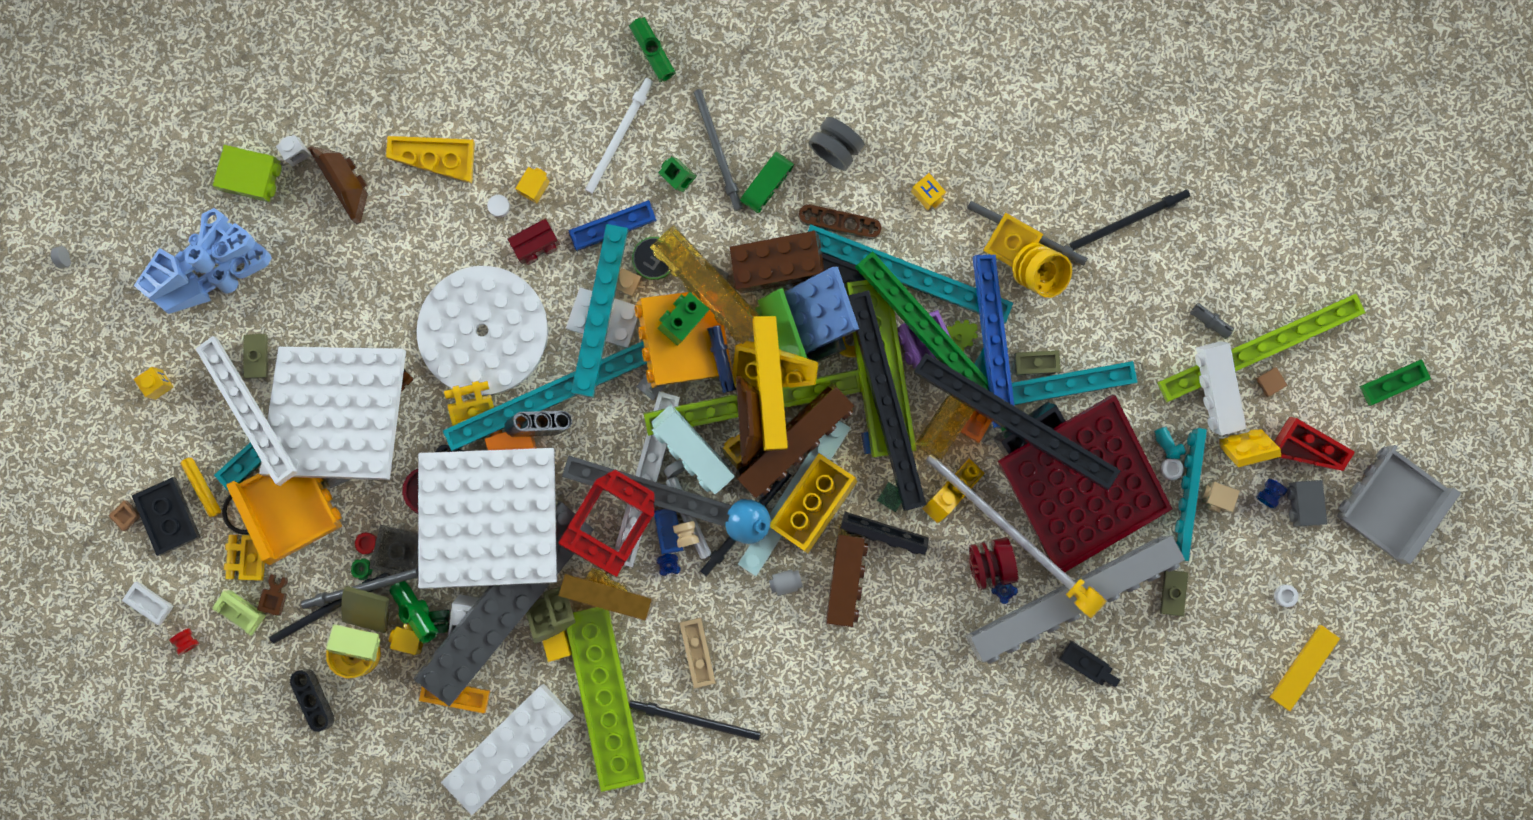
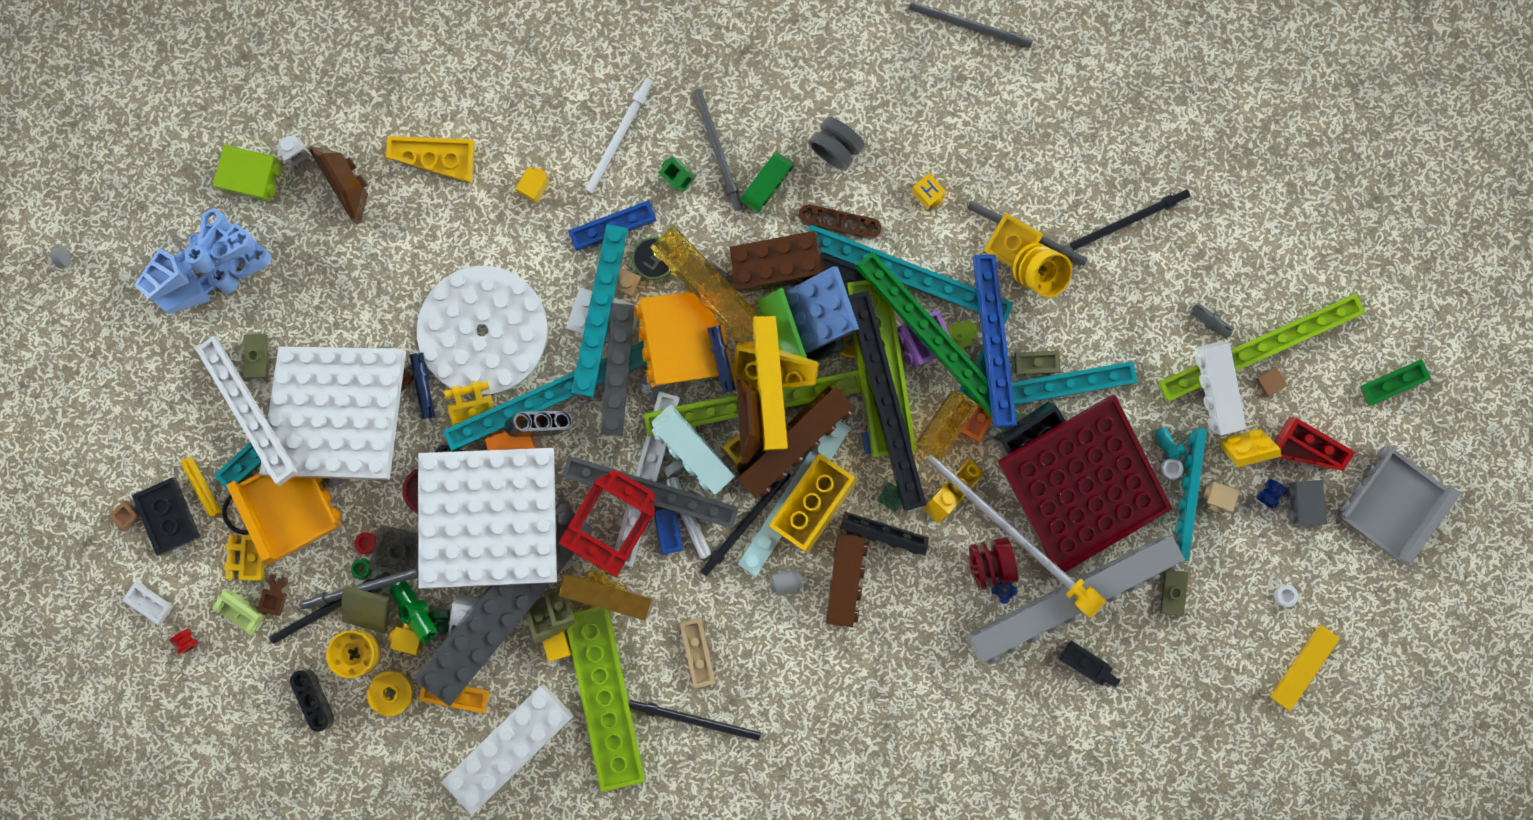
(153, 383): yellow brick -> none
(353, 643): yellowish green hinge -> none
(402, 698): none -> yellow plate
(420, 377): none -> dark blue pin
(498, 206): white tile -> none
(534, 242): dark red brick -> none
(617, 369): none -> dark grey plate
(657, 59): green piece -> none
(671, 559): clear blue plate -> none
(683, 318): green brick -> none
(686, 534): tan wheel -> none
(748, 521): dark azure cylinder -> none
(1011, 37): none -> dark grey bar
(1017, 422): black plate -> none

